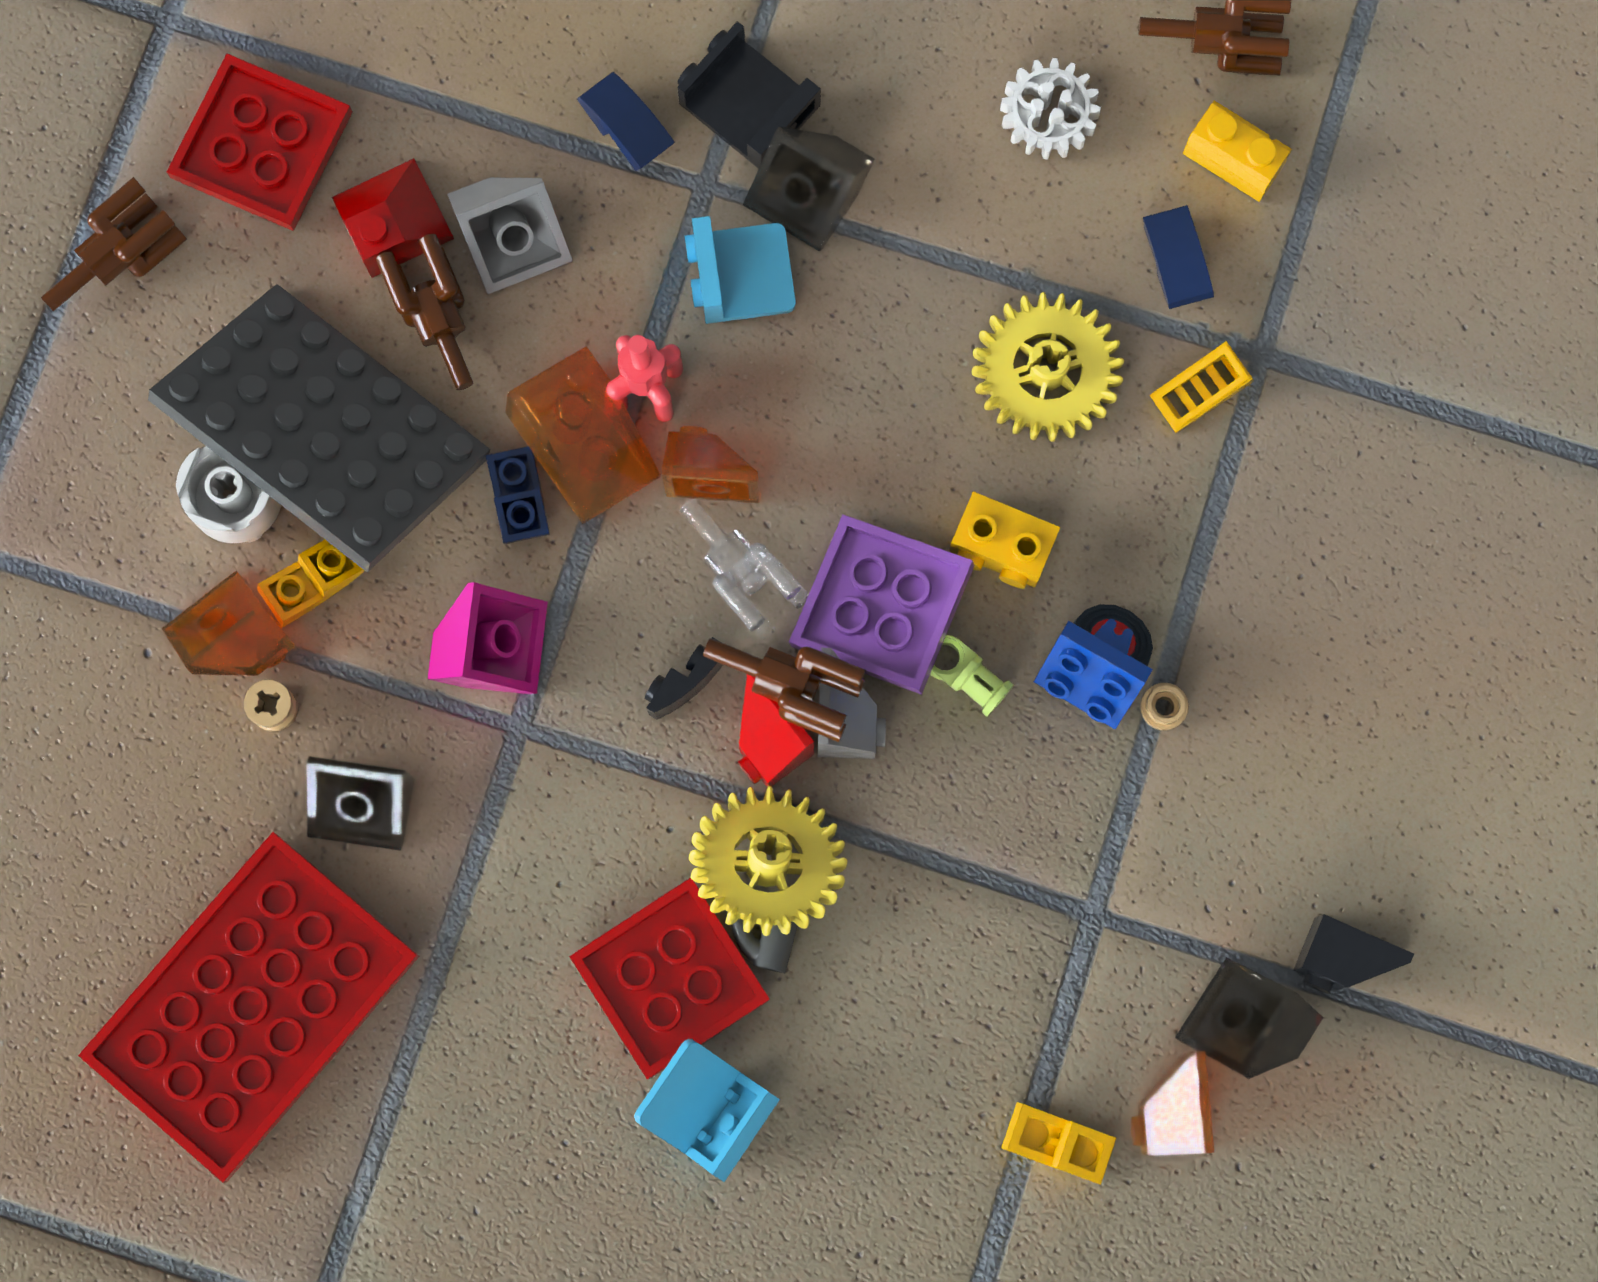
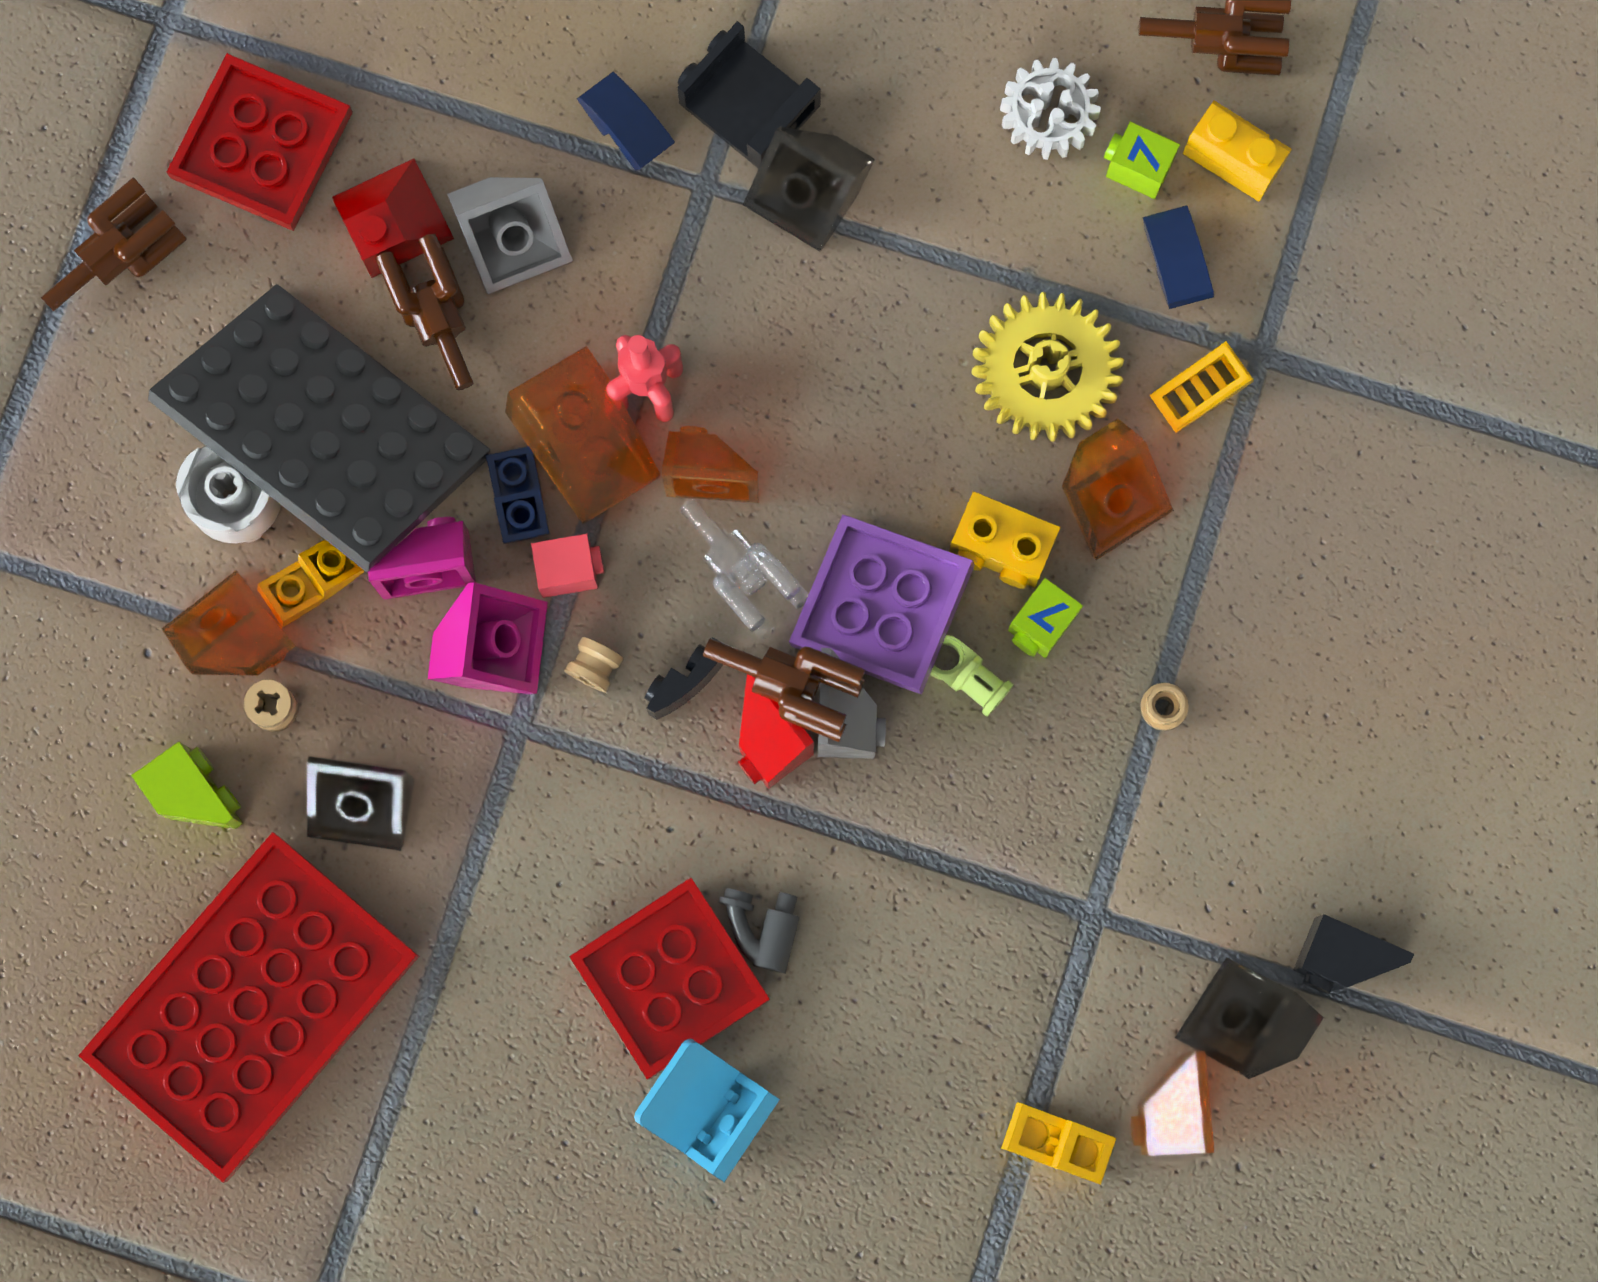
(182, 790): none -> lime slope
(426, 561): none -> dark pink slope
(566, 565): none -> coral brick
(593, 664): none -> tan wheel
(740, 271): medium azure bracket -> none
(771, 830): light yellow gear -> none
(1043, 619): none -> lime brick
(1099, 663): blue plate -> none
(1114, 488): none -> clear orange slope
(1140, 159): none -> lime brick

